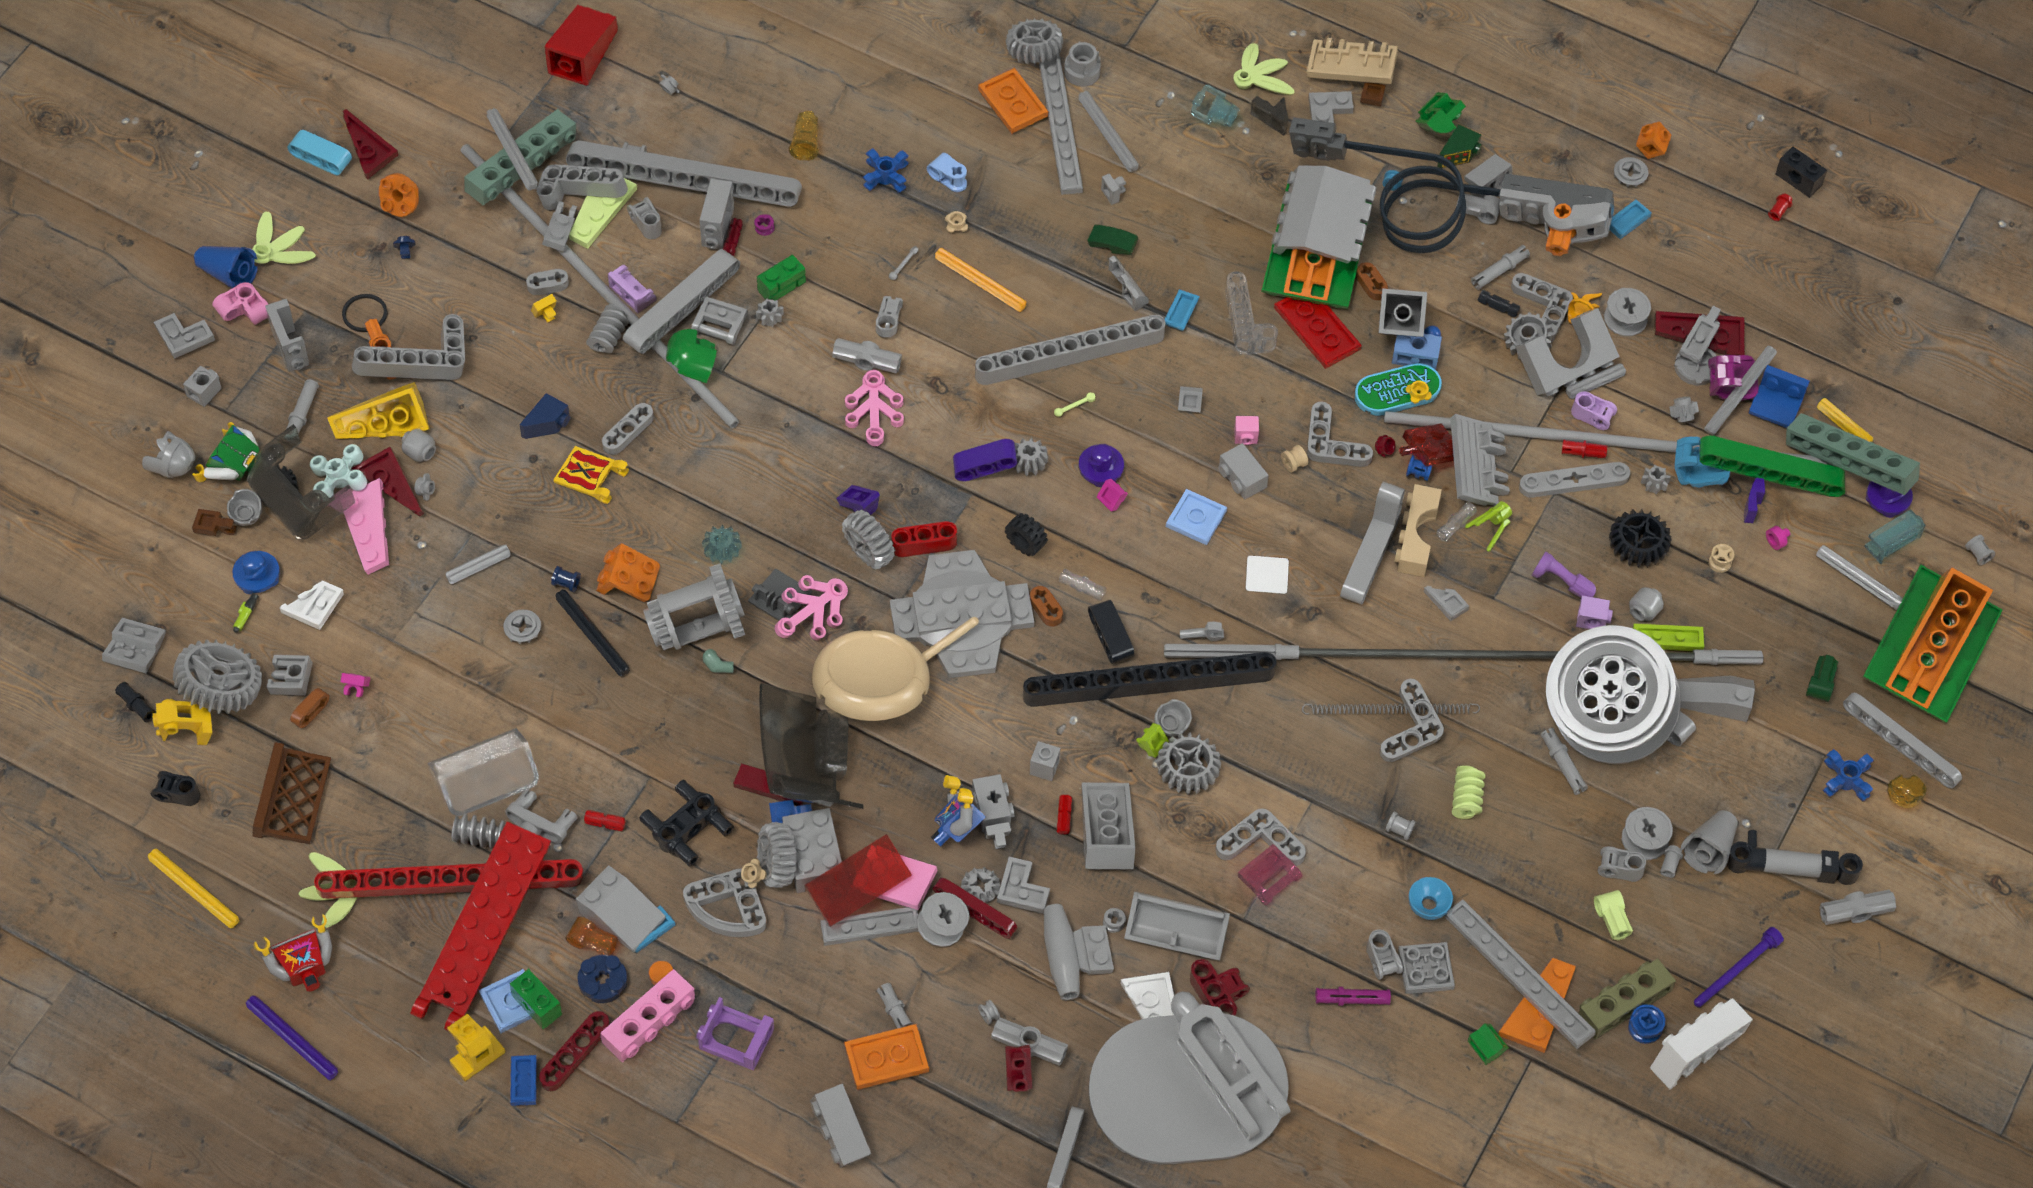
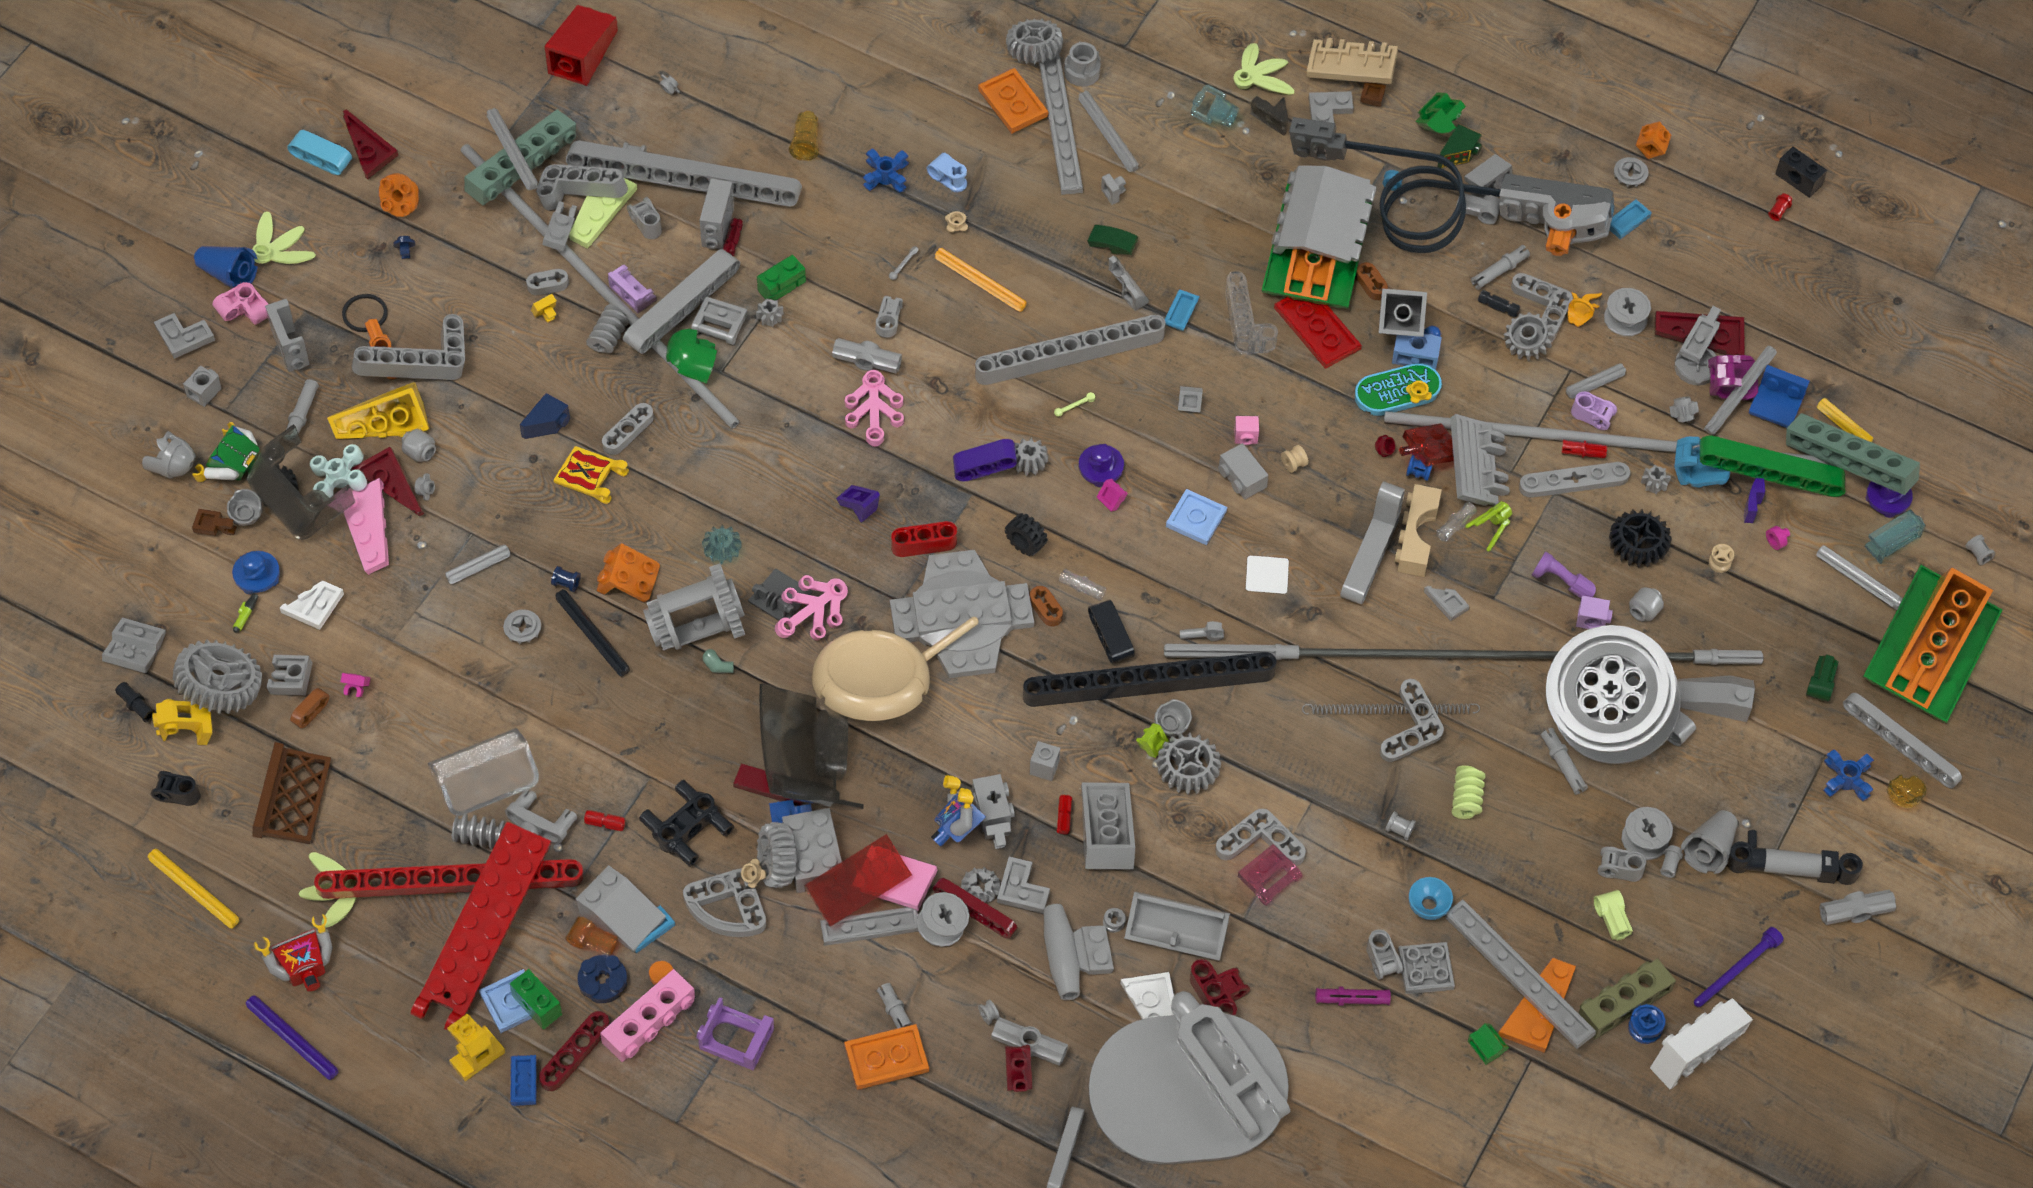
(761, 229): magenta bush -> none
(840, 1126): light grey wedge -> none
(868, 539): light grey gear -> none
(1328, 446): light grey beam -> none
(1596, 352): light grey arch -> none
(1674, 637): lime plate -> none

